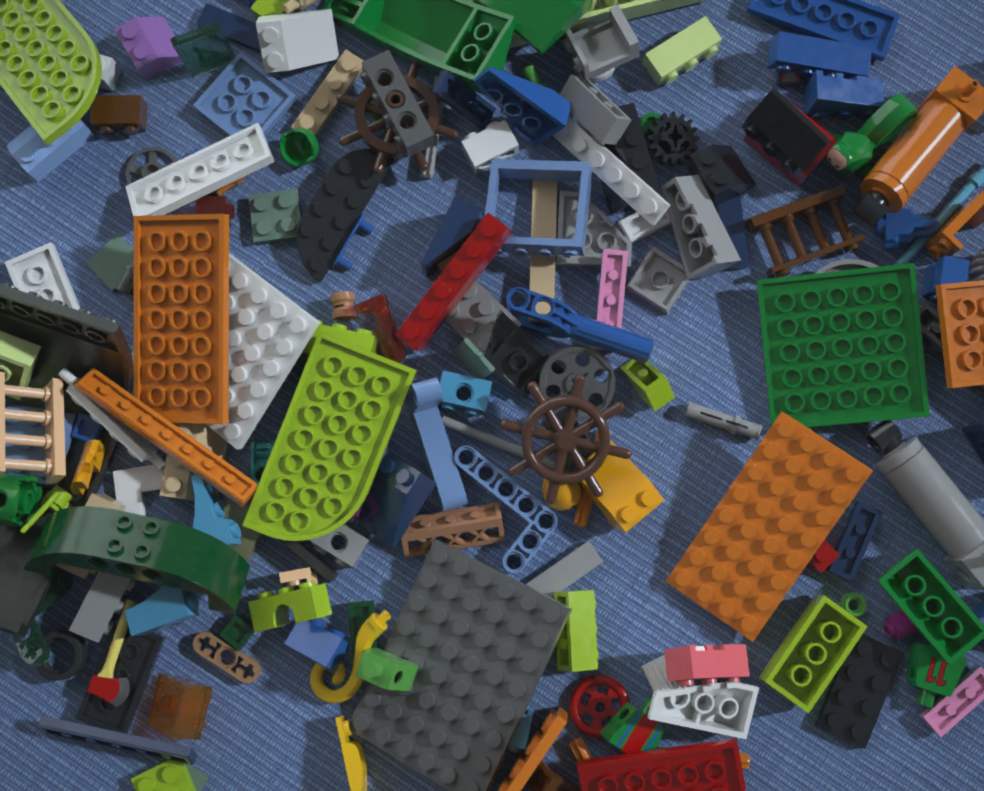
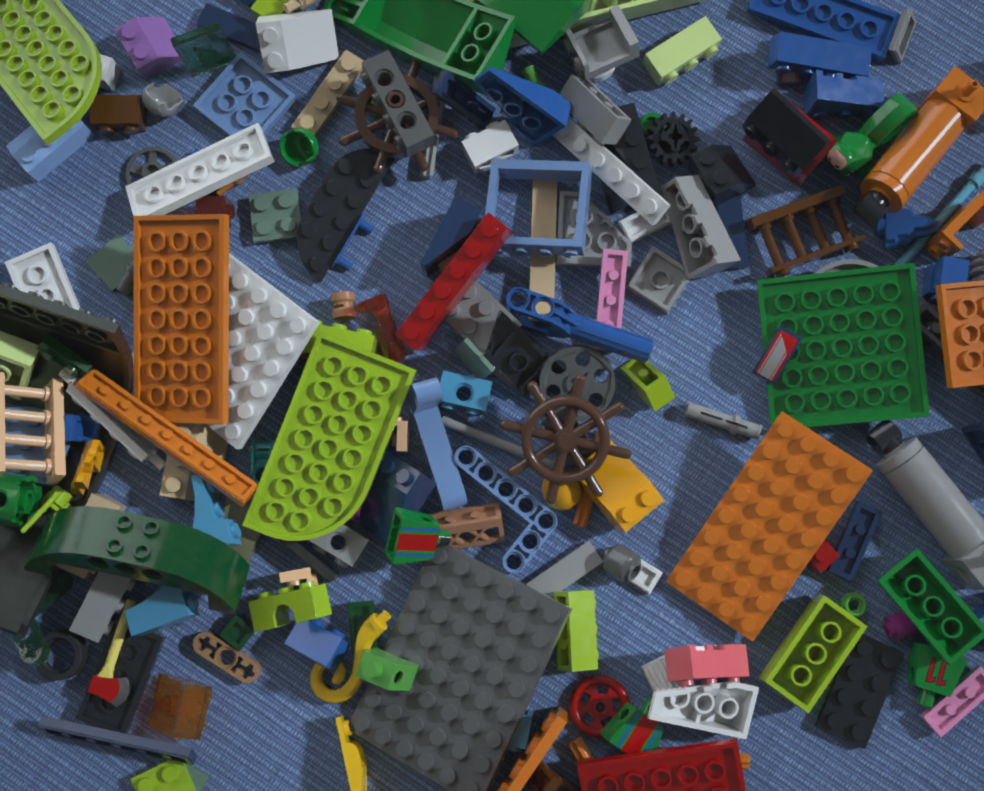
(70, 361): none -> dark green plate
(74, 428): none -> blue tile
(132, 484): white tile -> none
(162, 100): none -> light grey hair
(401, 438): none -> light nougat bracket
(414, 537): none -> green torso
(621, 563): none -> dark grey head
(647, 577): none -> white tile
(777, 354): none -> slope
(902, 35): none -> light grey tile

